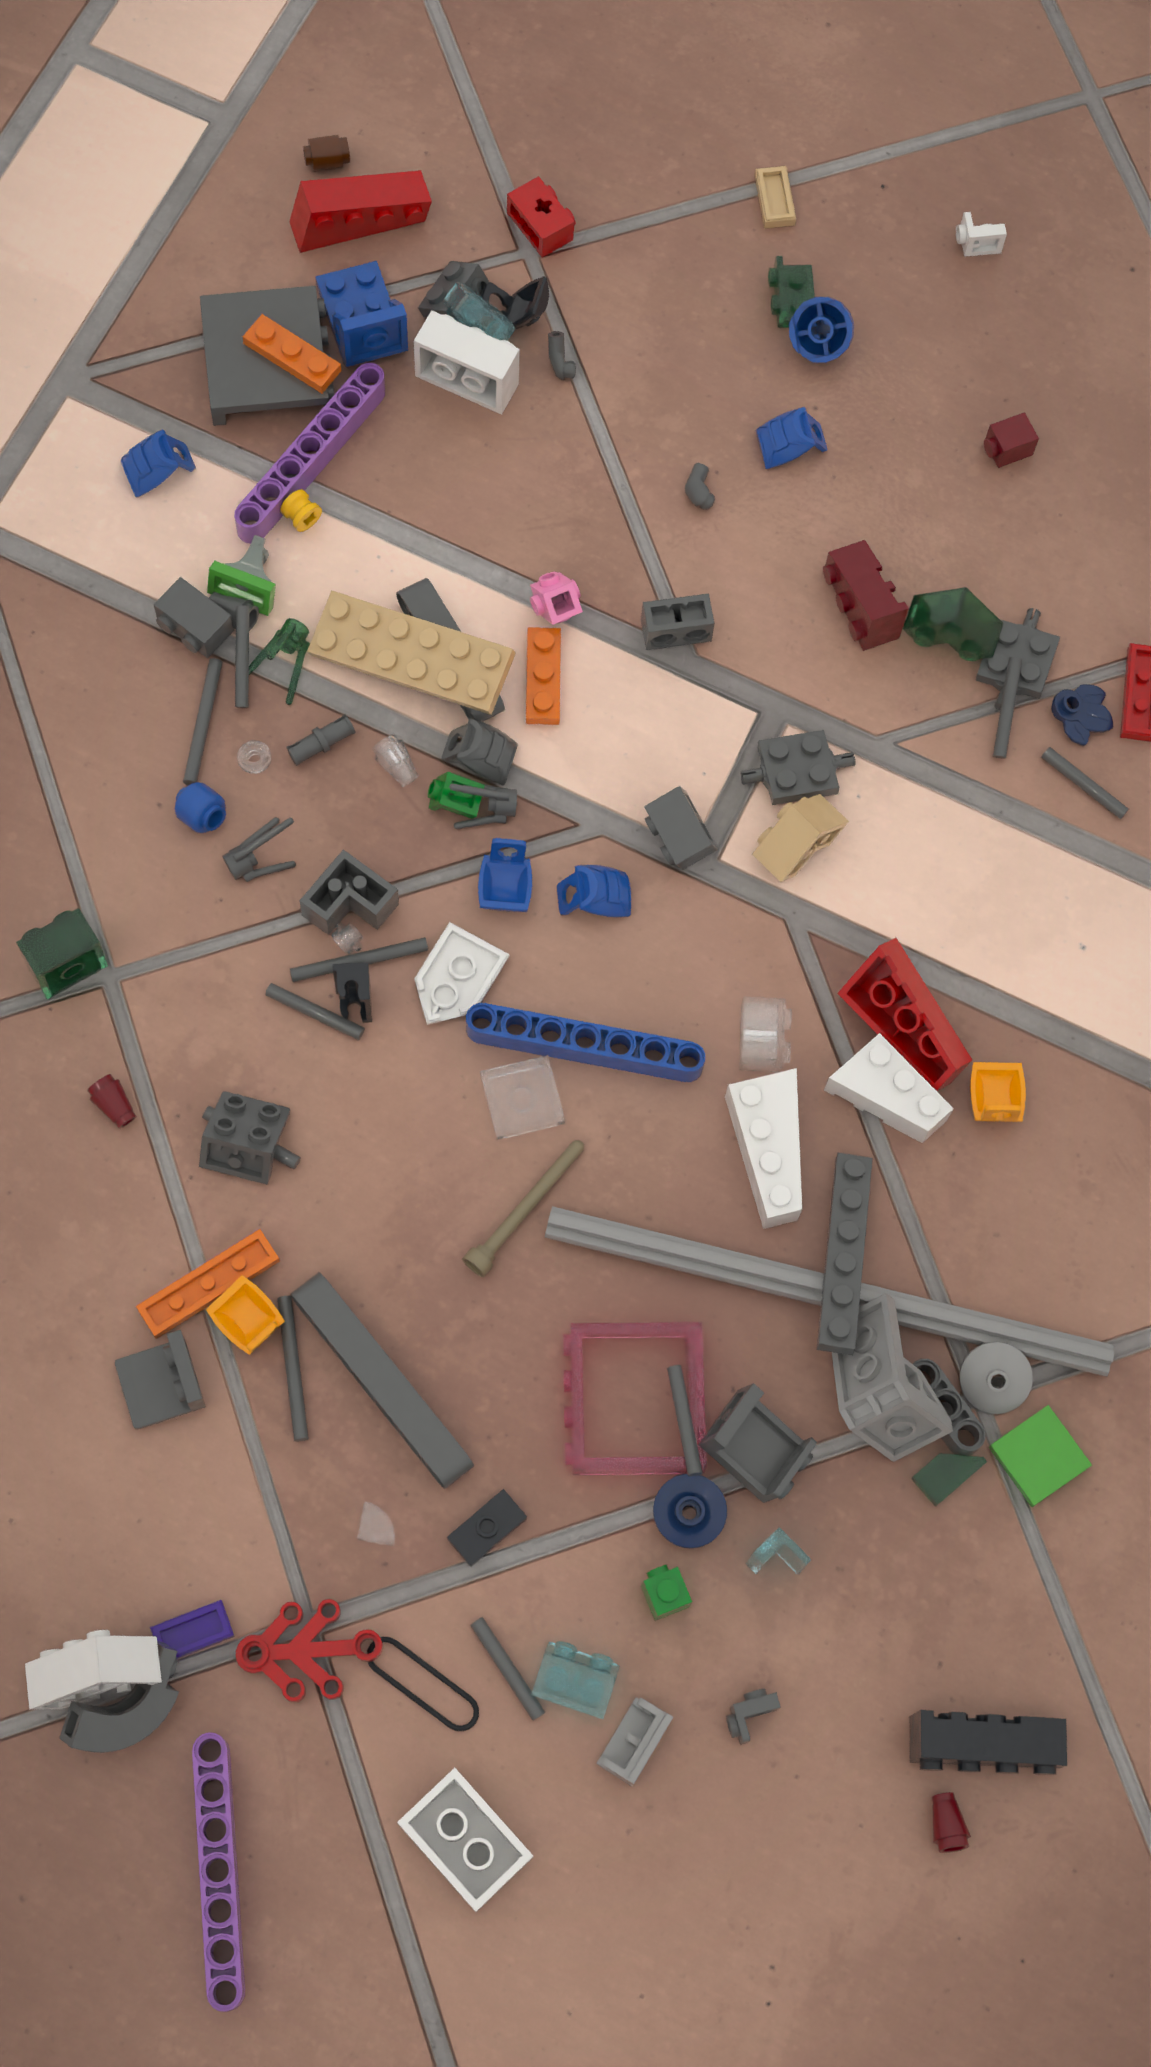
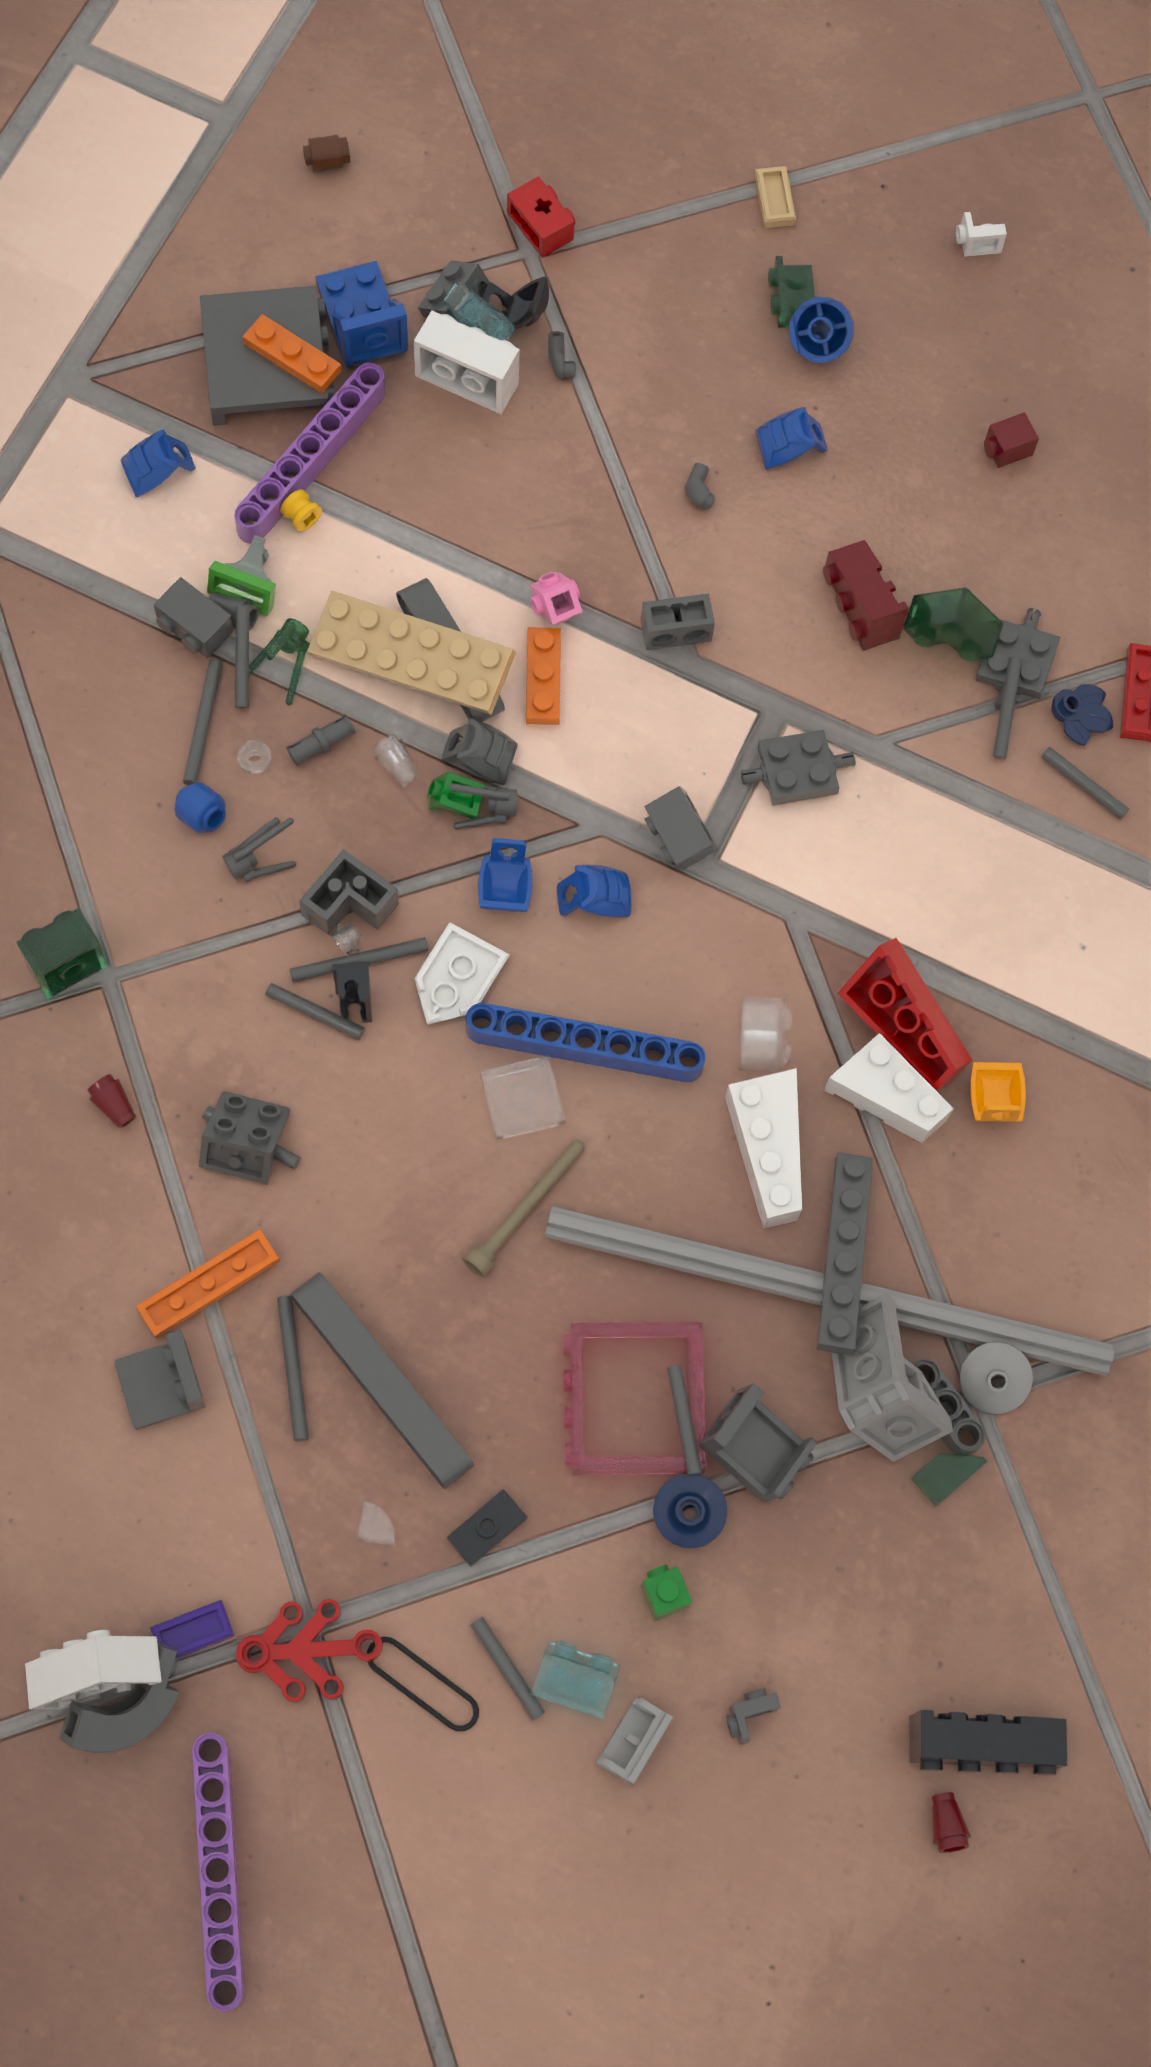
(245, 1315): light orange piece -> none
(357, 207): red wedge -> none
(465, 1839): white brick -> none
(785, 1547): clear light blue panel -> none
(798, 835): tan brick -> none
(1040, 1456): bright green tile -> none

